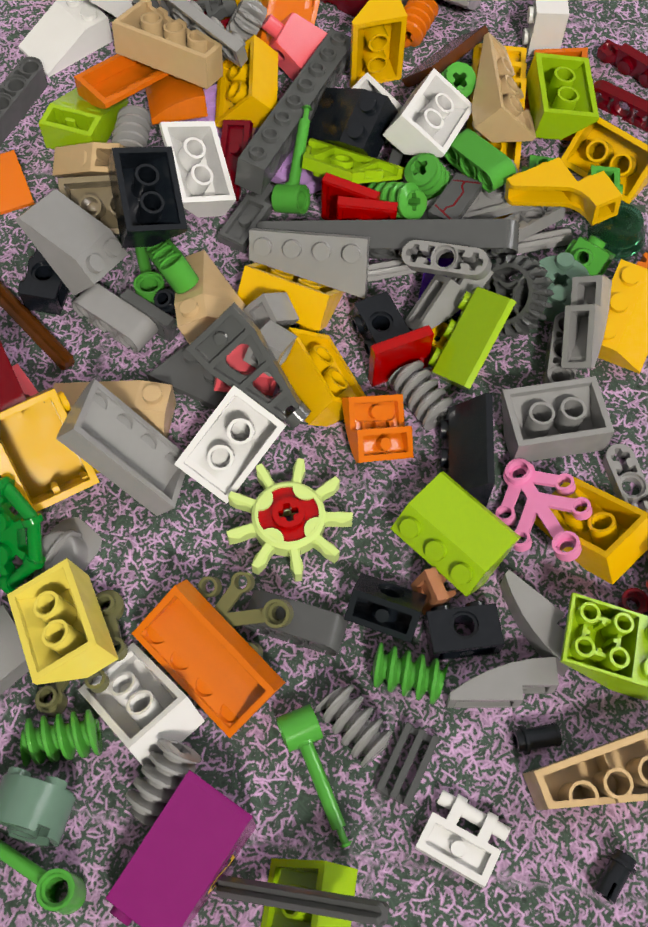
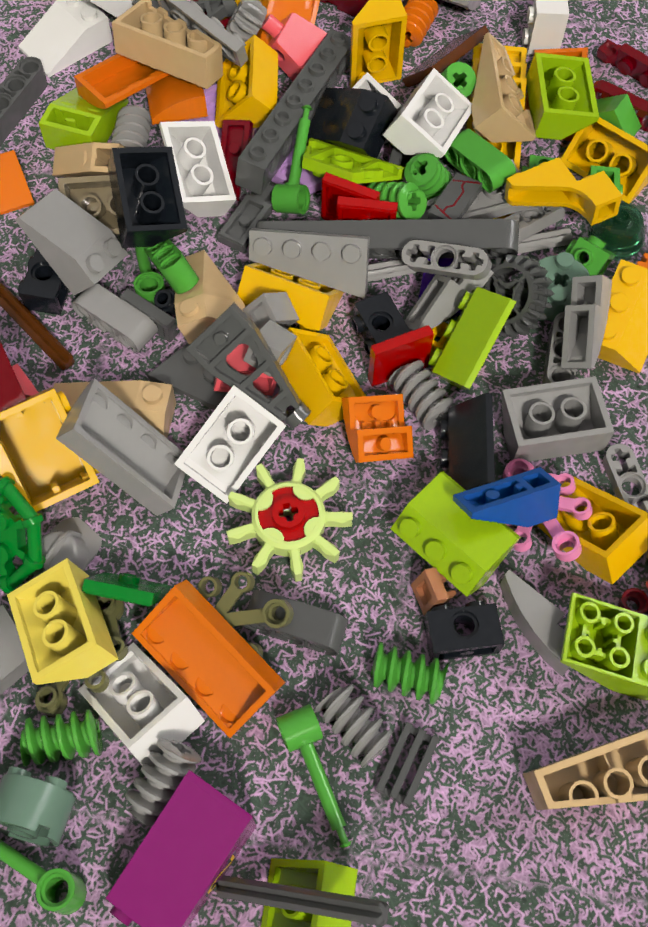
(125, 588): none -> green plate
(385, 607): black brick -> none
(457, 848): white plate -> none
(506, 685): light grey slope -> none
(515, 500): none -> blue slope
(536, 737): black pin -> none
(615, 875): black pin -> none
(619, 112): none -> bright green slope

